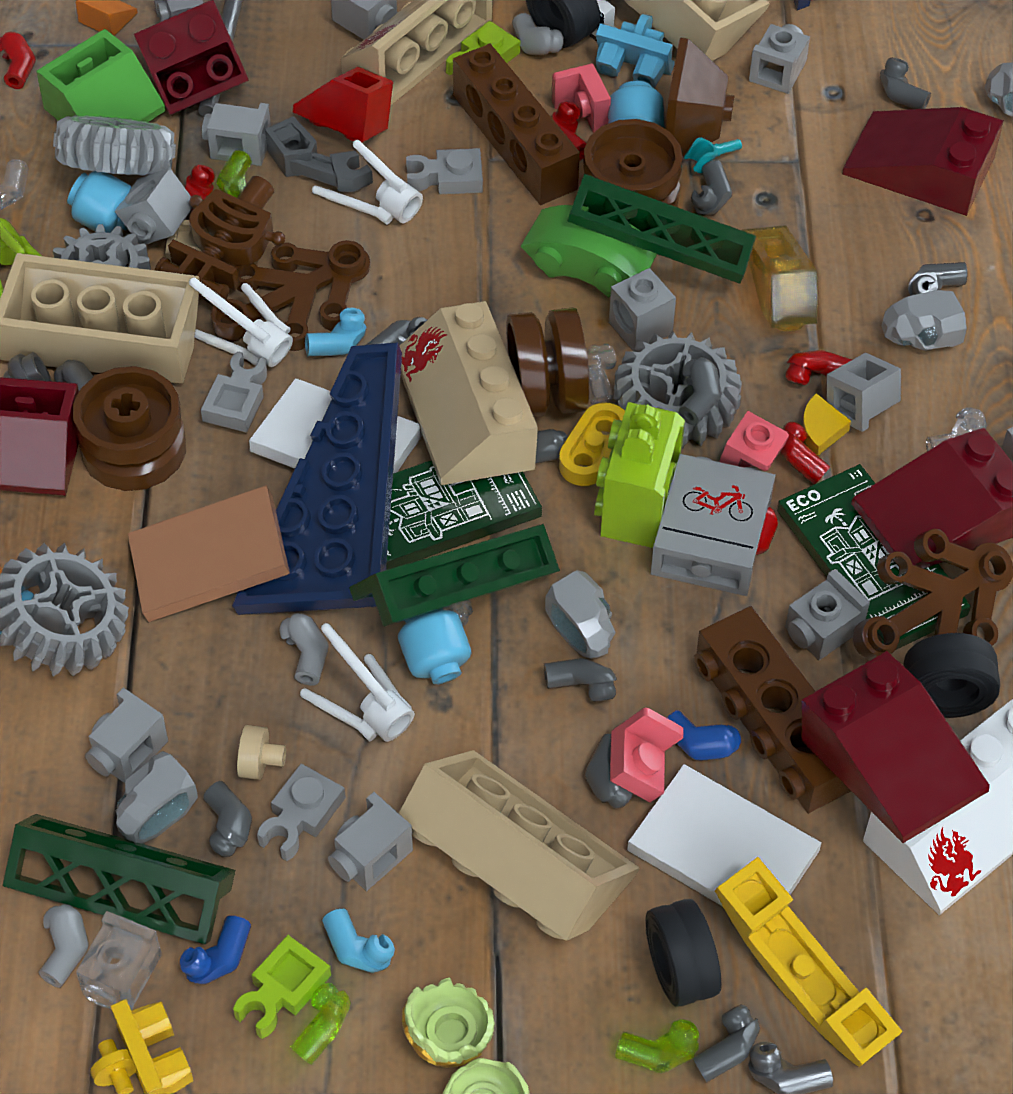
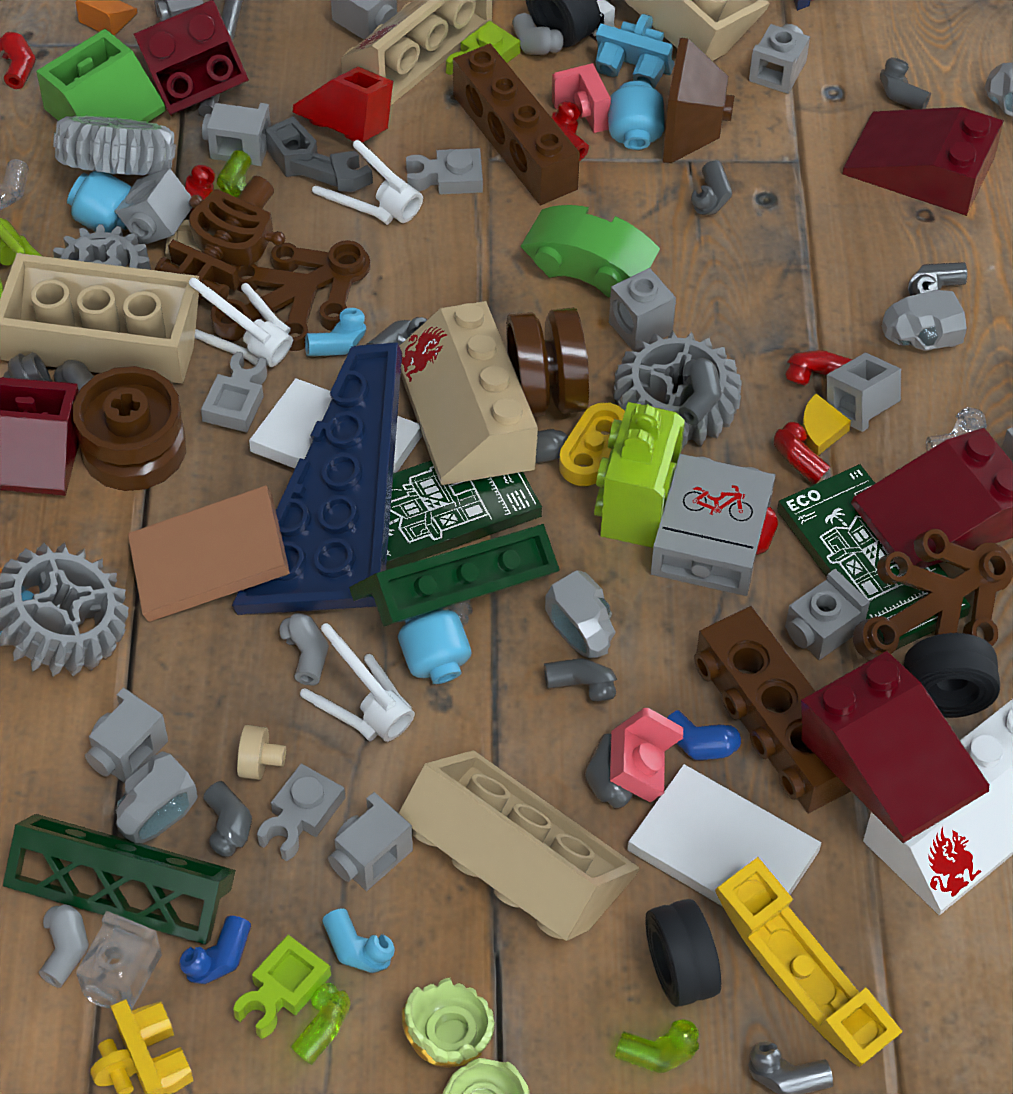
(598, 360): clear arm -> none
(637, 158): reddish brown wheel -> none
(662, 228): dark green fence -> none
(704, 151): teal hand -> none
(733, 1048): dark grey arm -> none
(754, 443): coral bracket -> none
(783, 278): clear yellow slope -> none

